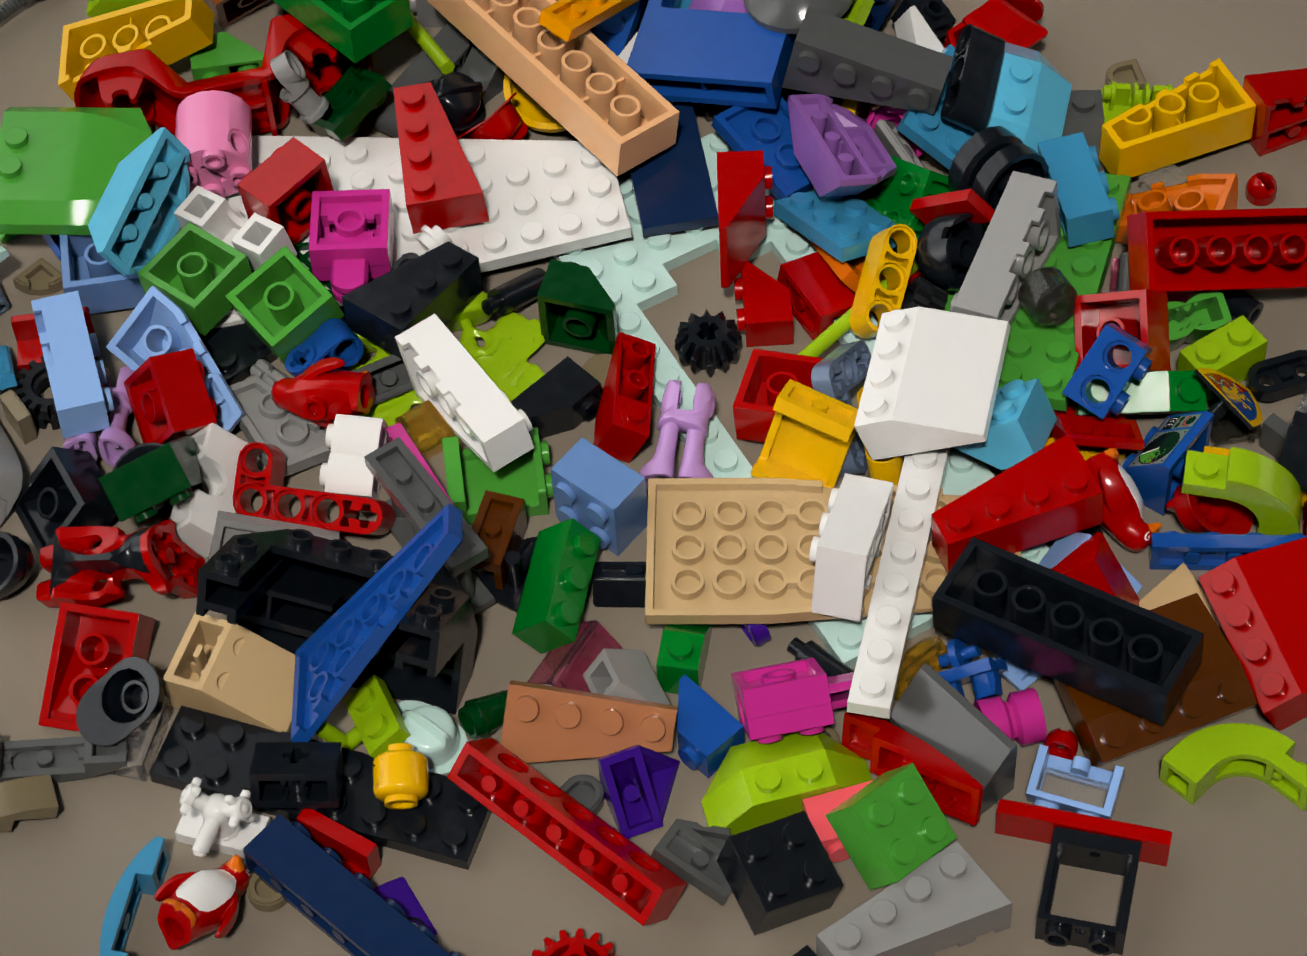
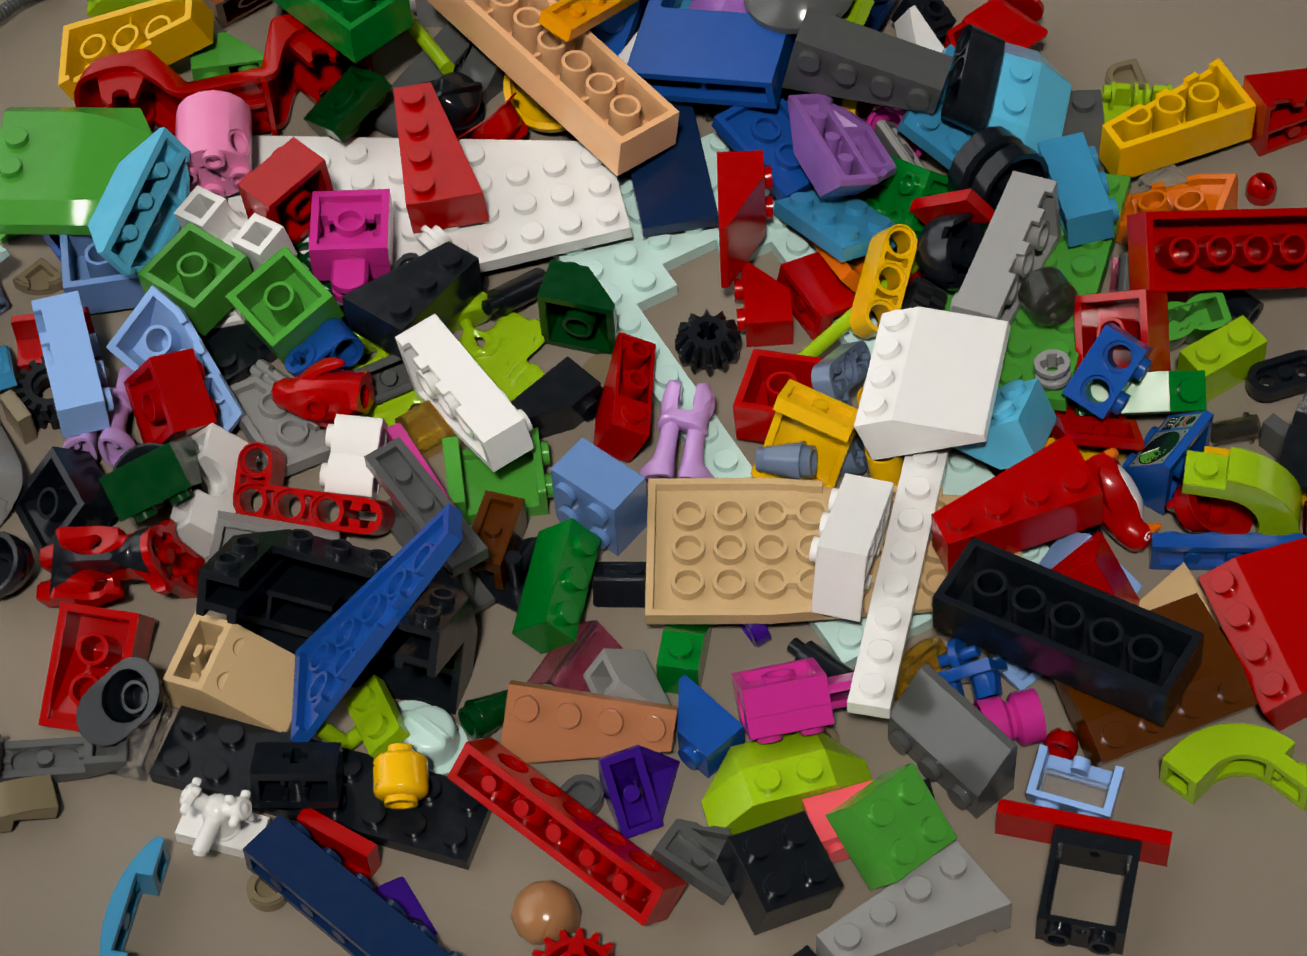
(201, 902): animal -> none
(296, 87): light grey connector -> none
(544, 910): none -> medium nougat hair
(788, 460): none -> sand blue cone
(893, 747): red slope -> none
(1048, 359): none -> light grey bush
(1232, 398): shield -> none

